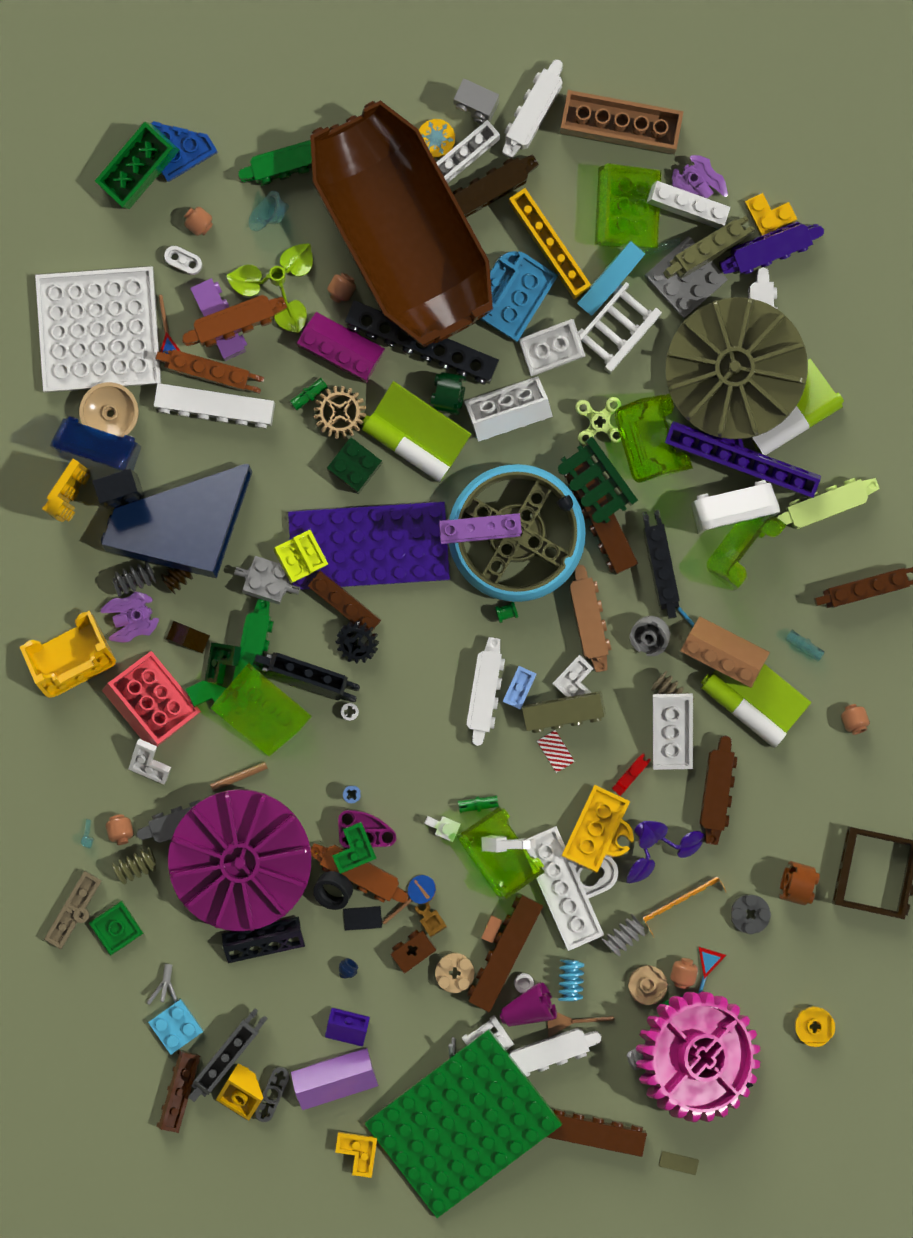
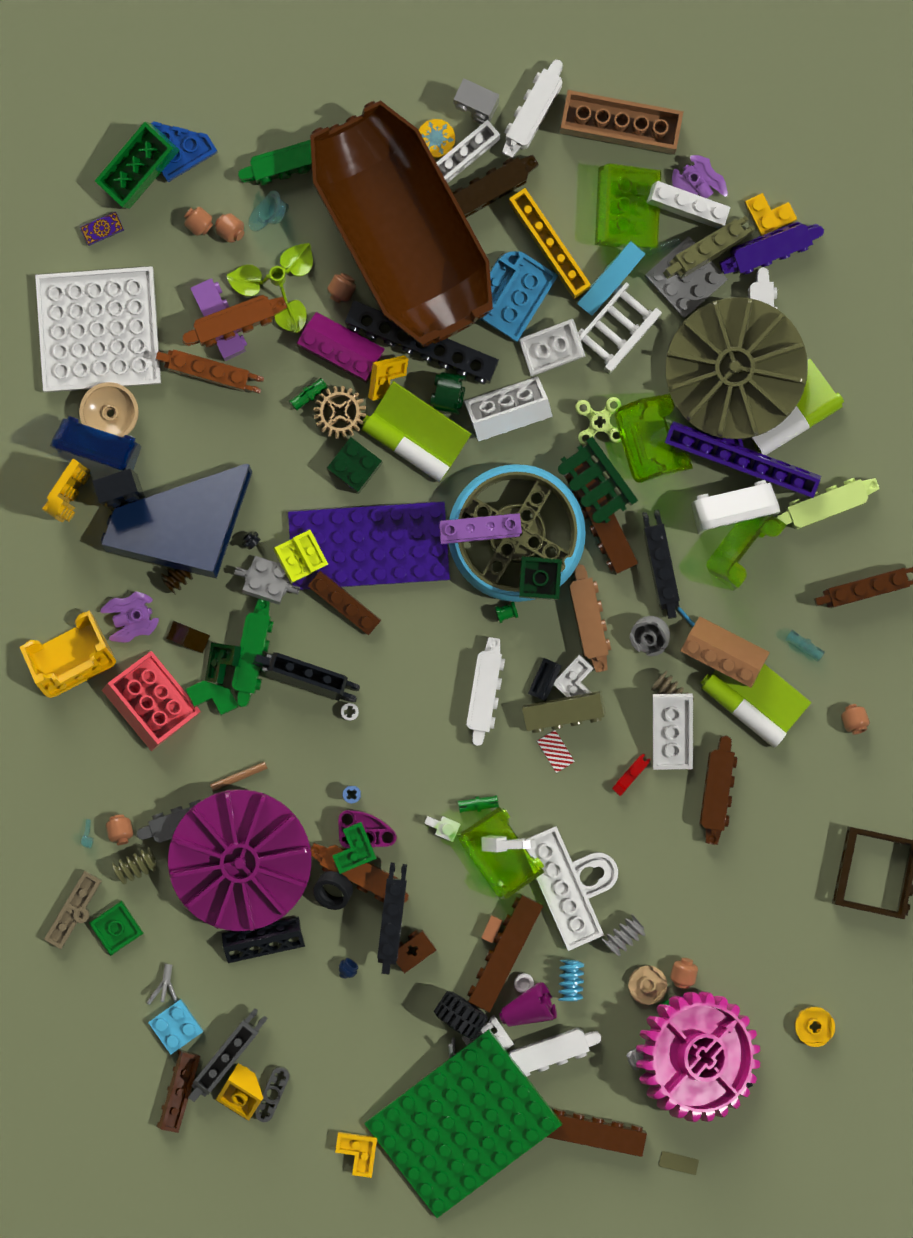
(102, 228): none -> tile
(133, 578): dark grey piece -> none
(144, 764): white plate -> none
(168, 343): piece -> none
(183, 261): white plate -> none
(215, 405): white brick -> none
(229, 228): none -> nougat head
(251, 540): none -> black plate
(260, 710): clear neon green slope -> none
(334, 1079): medium lavender slope -> none
(347, 1027): dark purple panel -> none
(362, 918): black sticker -> none
(366, 642): black gear -> none
(382, 374): none -> yellow plate
(392, 919): none -> black hinge
(420, 890): blue piece -> none
(432, 921): pearl gold plate -> none
(460, 1015): none -> black tyre
(463, 965): tan plate -> none
(519, 687): light blue plate -> none
(540, 578): none -> dark green brick
(544, 679): none -> black tile
(563, 1021): medium nougat piece -> none
(565, 503): black hinge -> none
(598, 830): yellow plate -> none
(649, 834): dark purple plant -> none
(681, 899): light orange piece -> none
(709, 961): piece -> none
(739, 914): dark grey plate -> none
(799, 883): dark orange brick -> none

